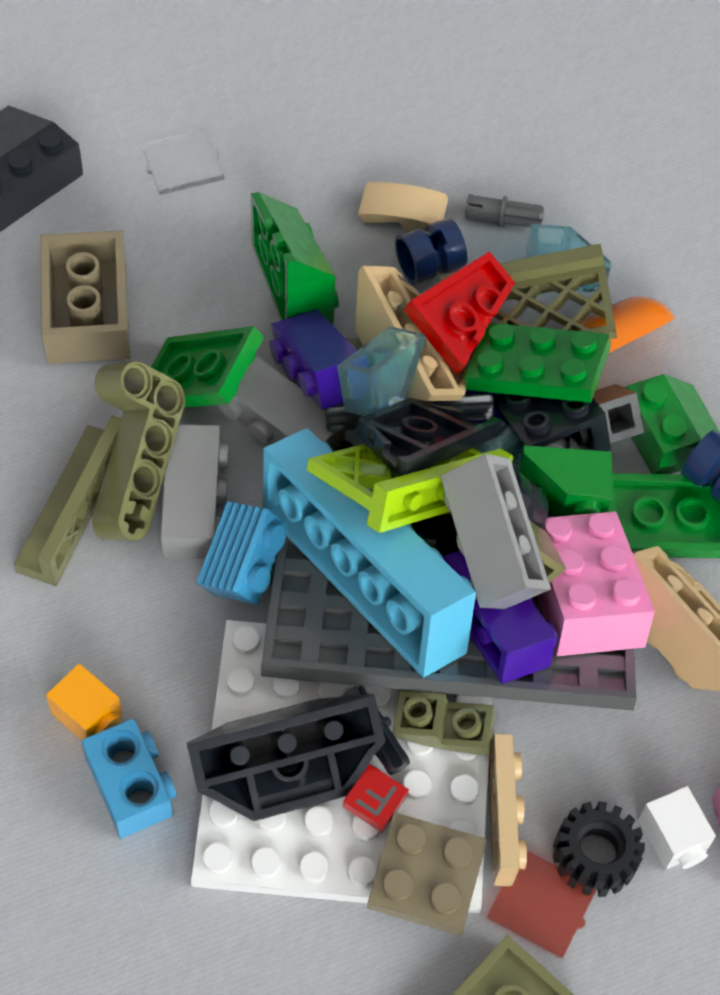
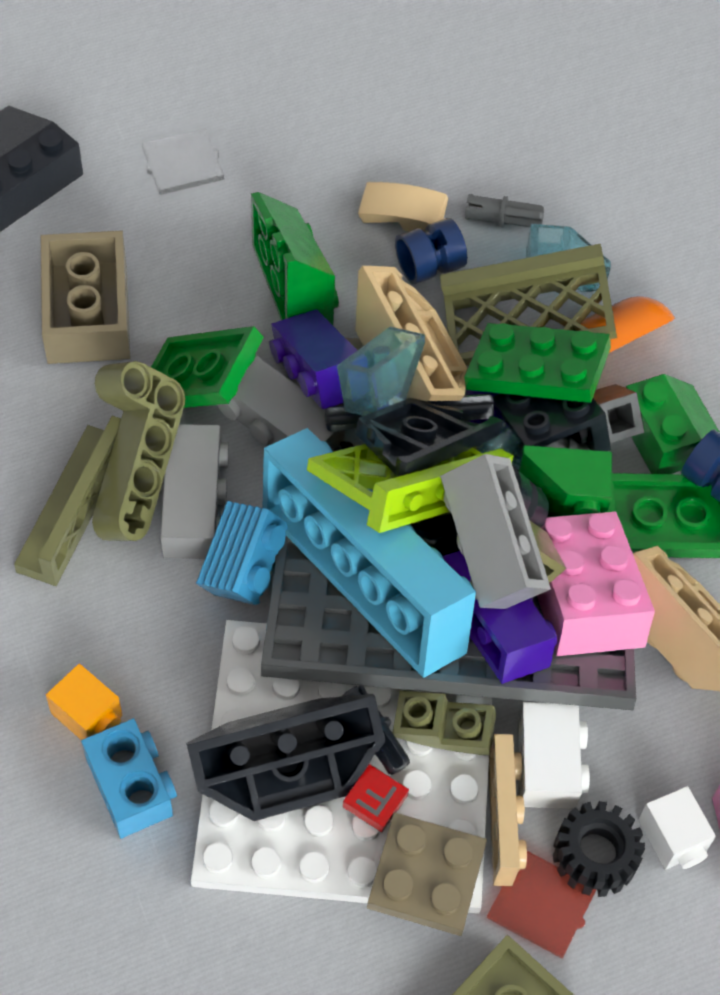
(460, 308): red wing -> none
(551, 755): none -> white brick

